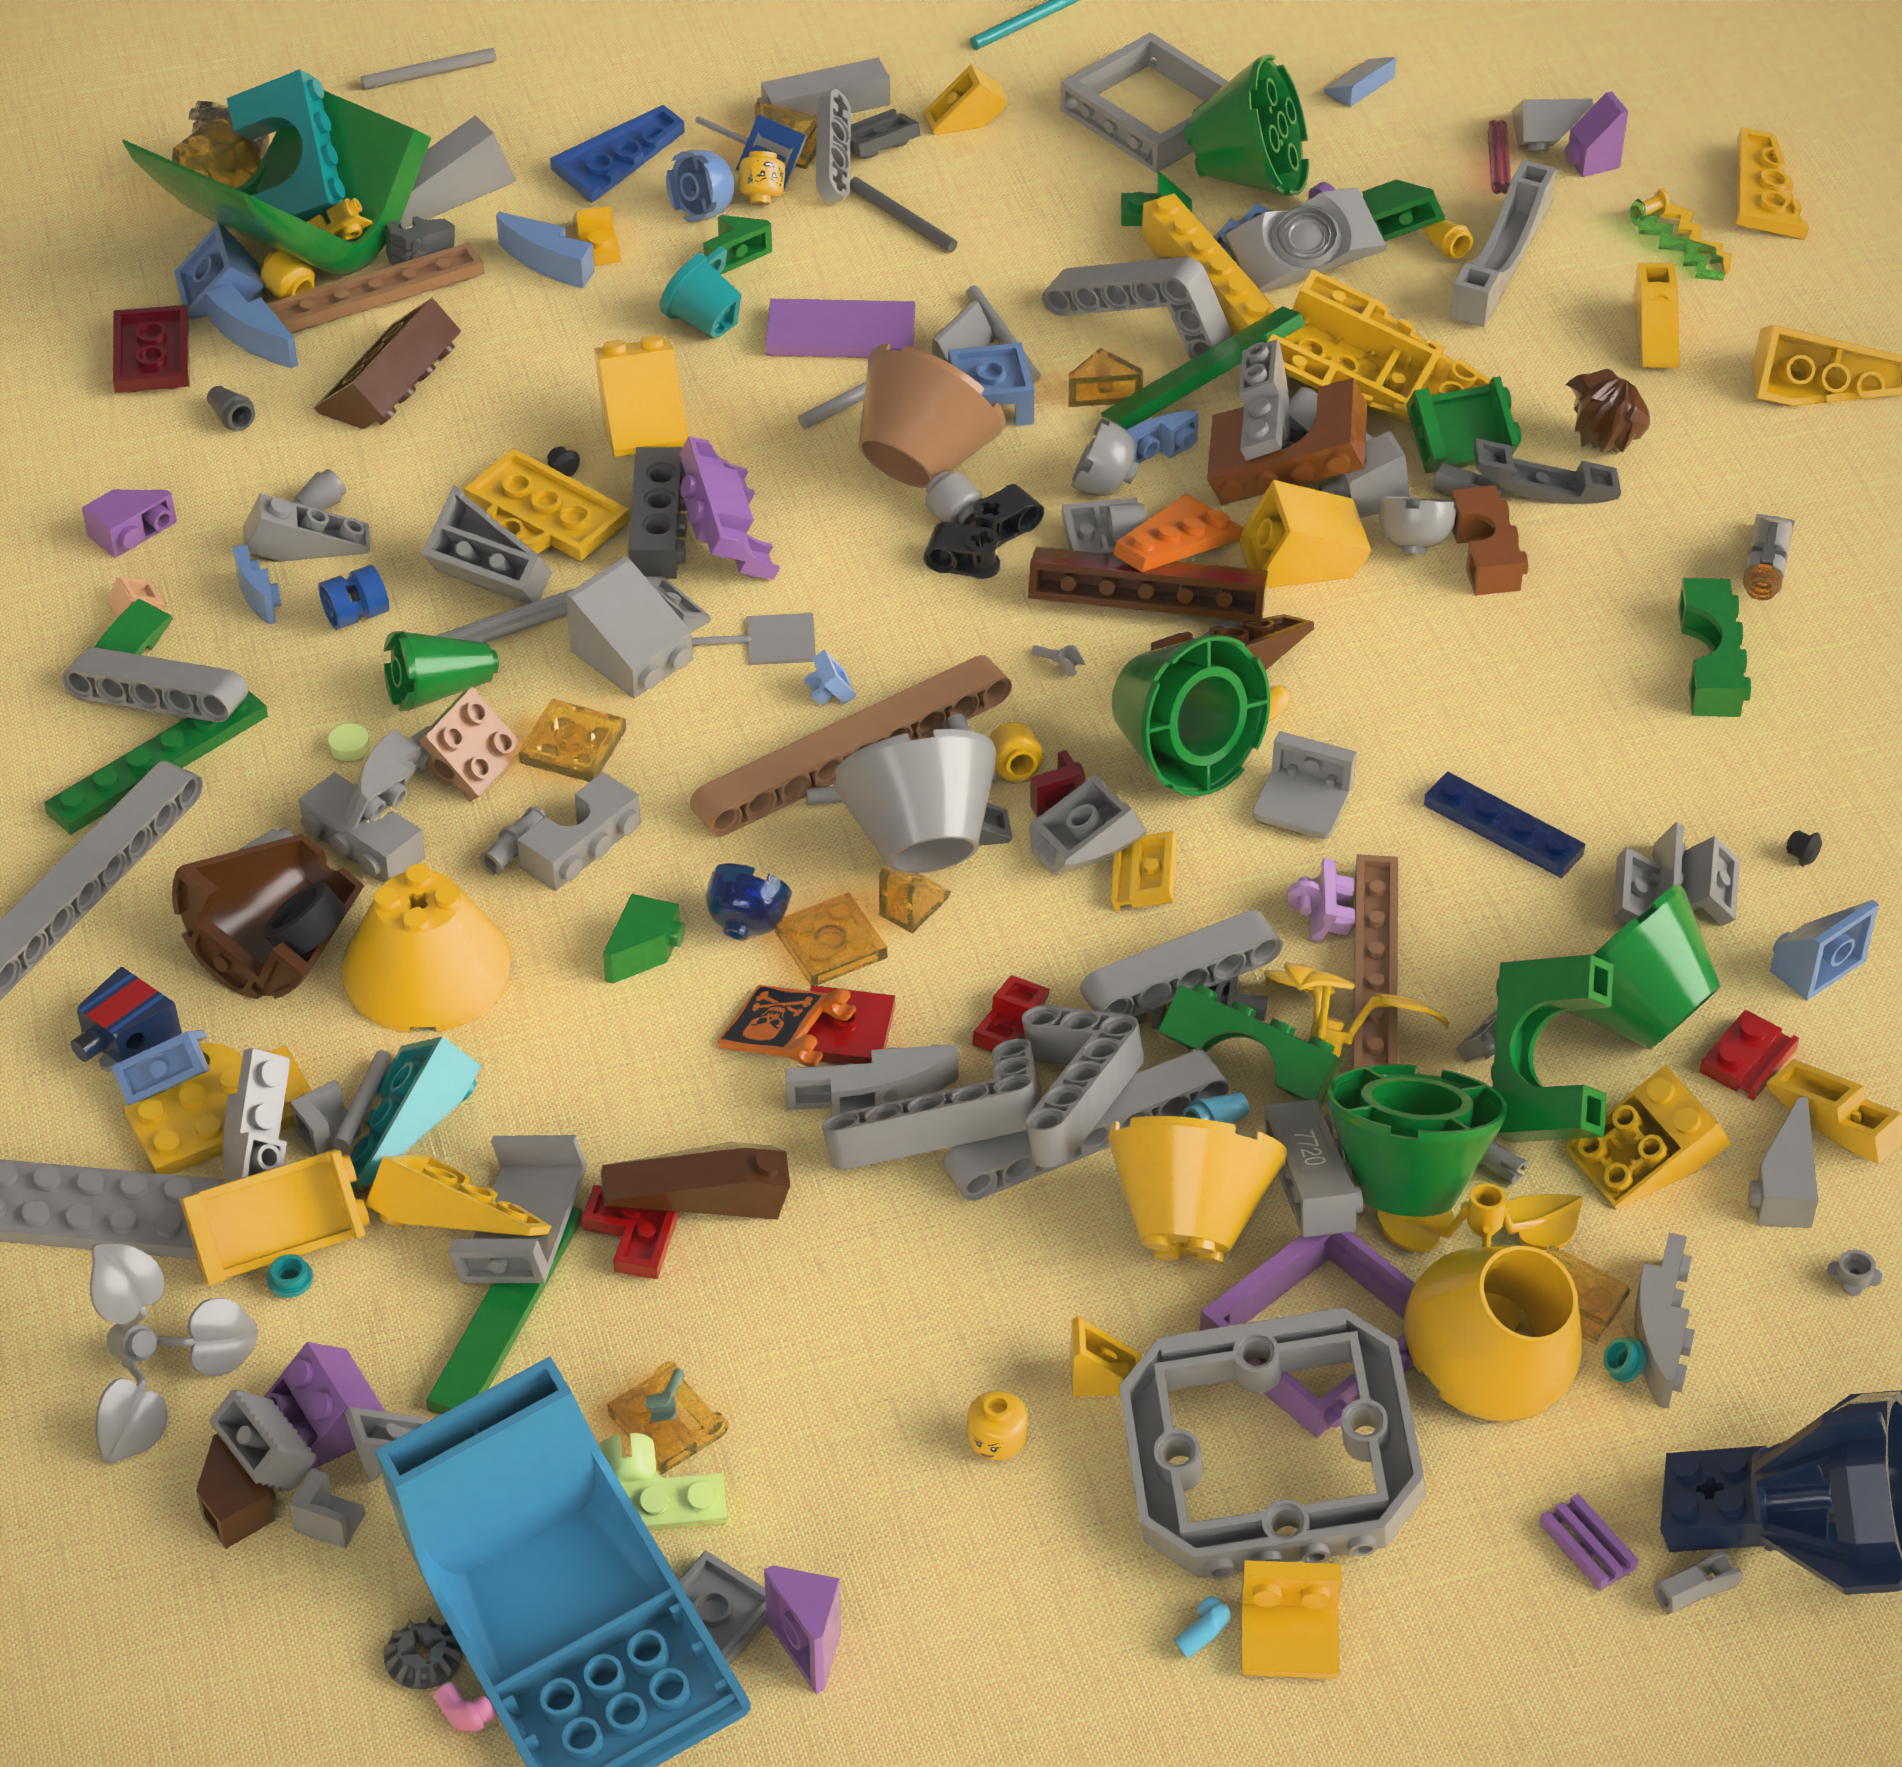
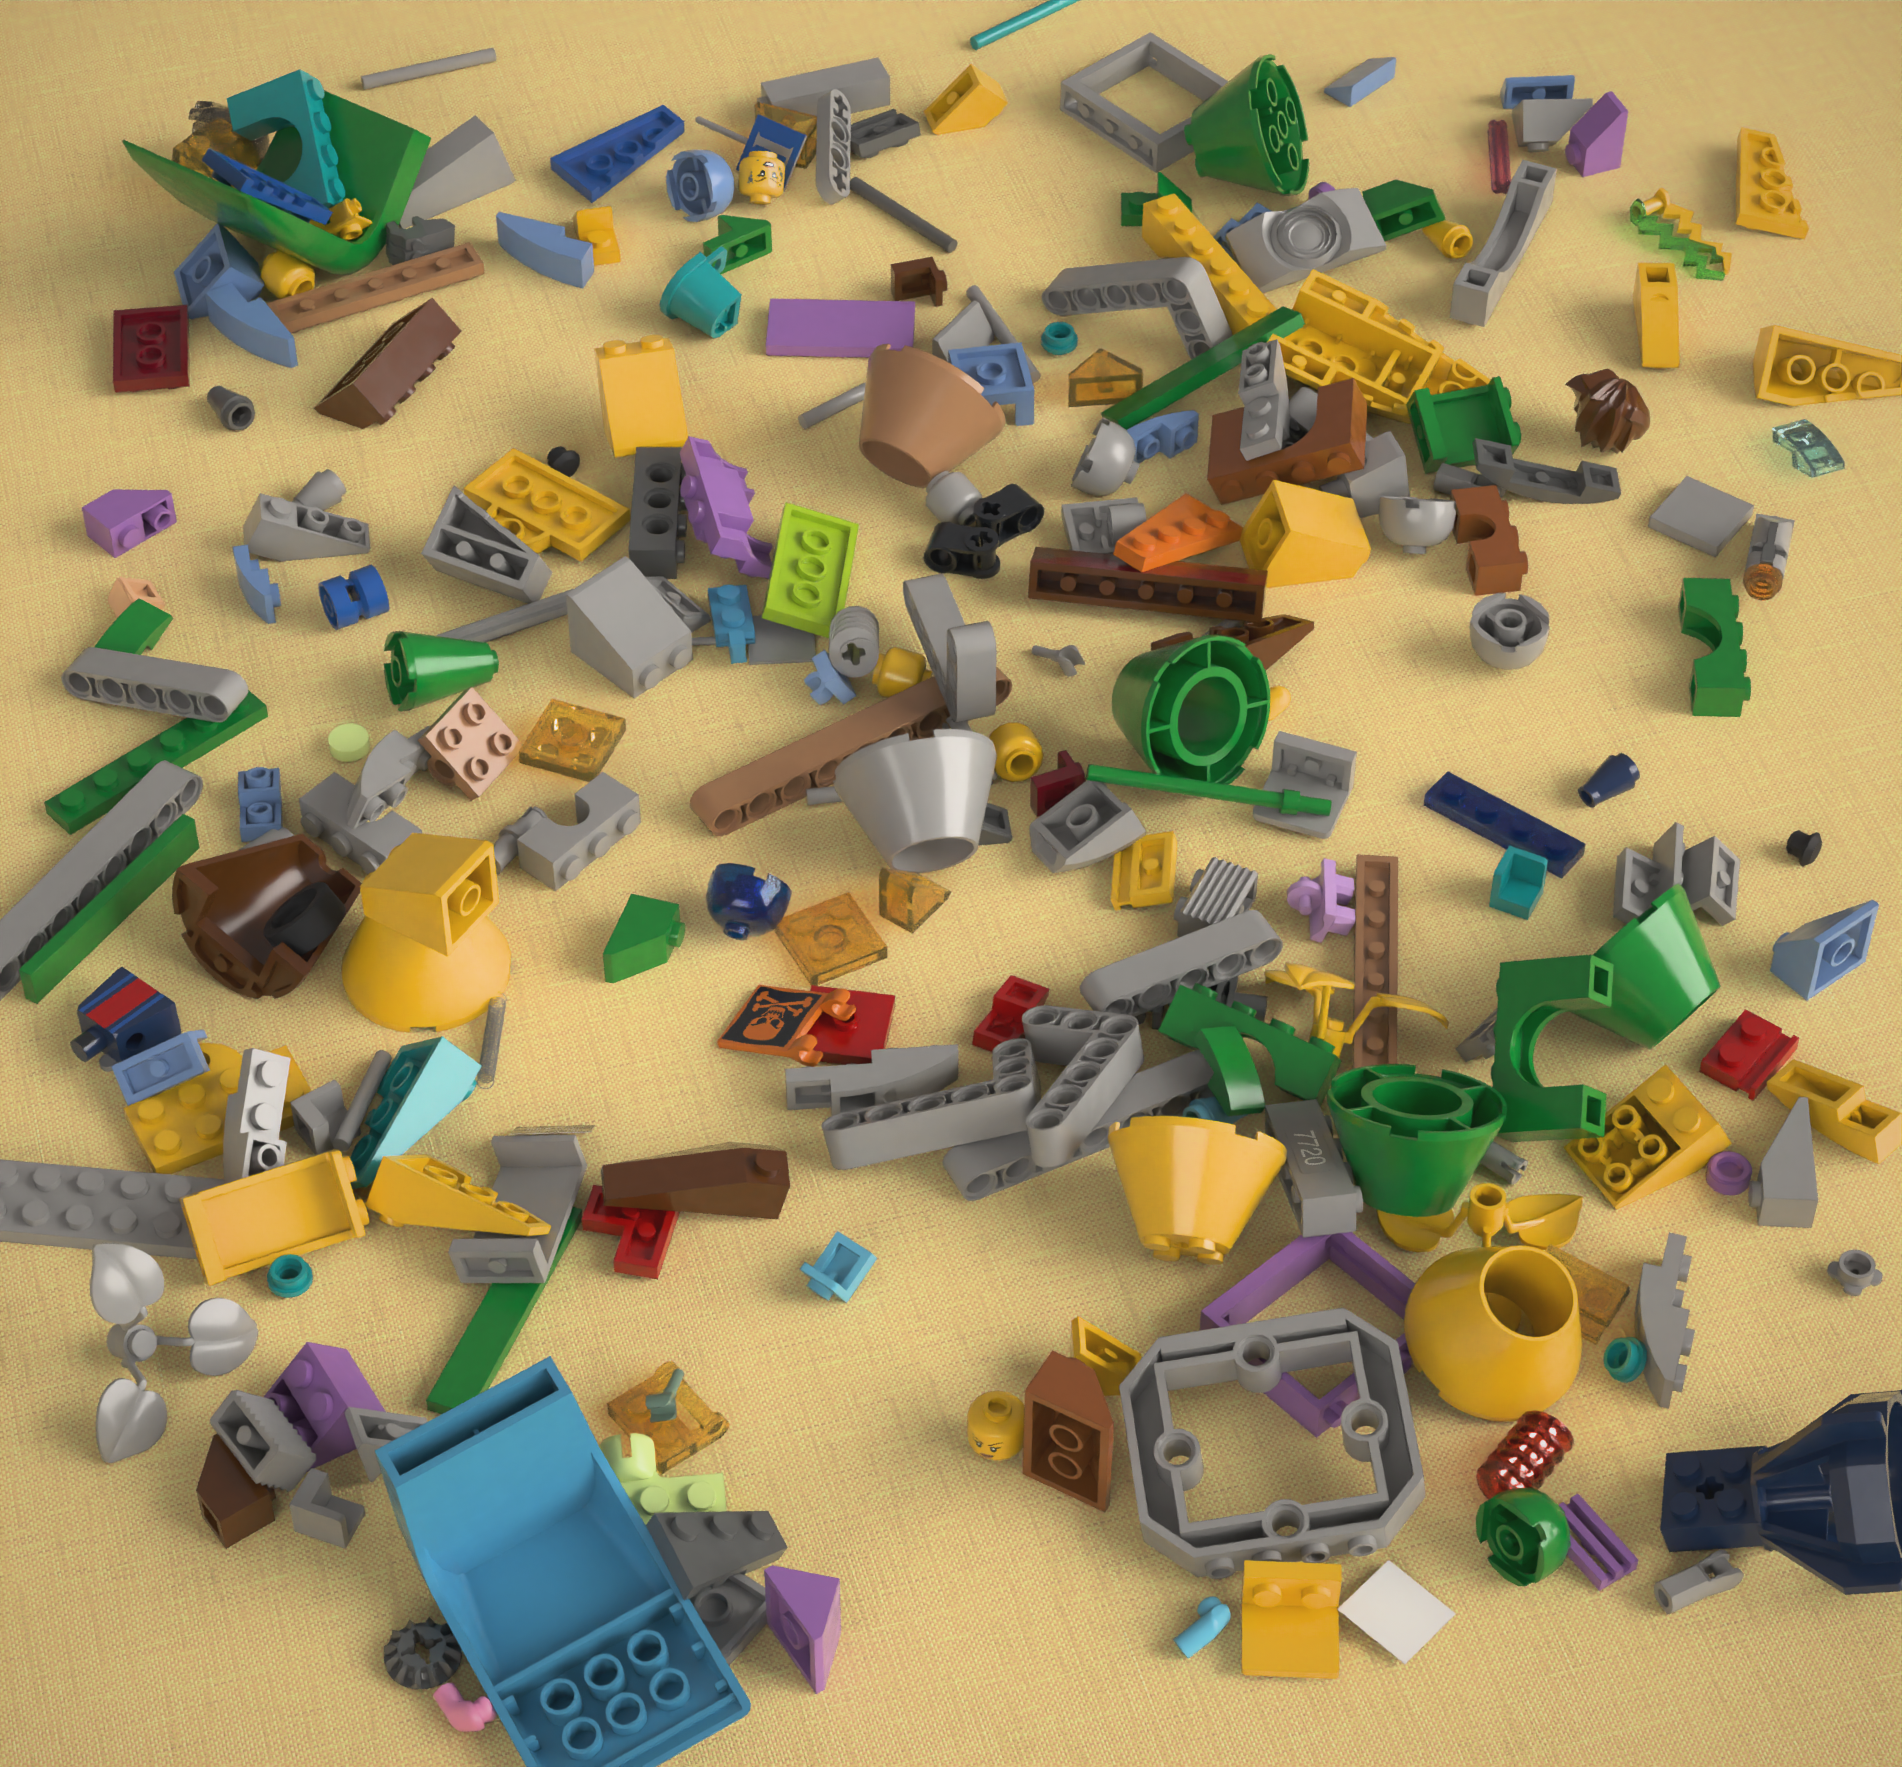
(109, 909): none -> green tile
(259, 802): none -> medium blue slope
(265, 188): none -> blue wing
(433, 889): none -> yellow slope
(493, 1040): none -> light grey piece
(553, 1129): none -> sticker
(712, 1546): none -> dark grey wing
(732, 619): none -> dark azure hinge
(809, 569): none -> lime plate
(839, 1268): none -> medium azure bracket
(854, 641): none -> light grey piece
(899, 671): none -> yellow head
(918, 279): none -> reddish brown bracket
(957, 653): none -> light grey beam
(1059, 338): none -> teal plate
(1068, 1431): none -> dark orange slope
(1215, 896): none -> light grey brick
(1235, 1075): none -> green slope
(1287, 801): none -> green bar
(1396, 1611): none -> white sticker
(1509, 630): none -> light grey cylinder
(1518, 882): none -> teal panel
(1524, 1533): none -> green cylinder
(1525, 1454): none -> clear red piece
(1540, 87): none -> medium blue slope
(1612, 778): none -> dark blue cone
(1701, 516): none -> light grey tile
(1728, 1173): none -> medium lavender tile
(1810, 448): none -> clear light blue slope

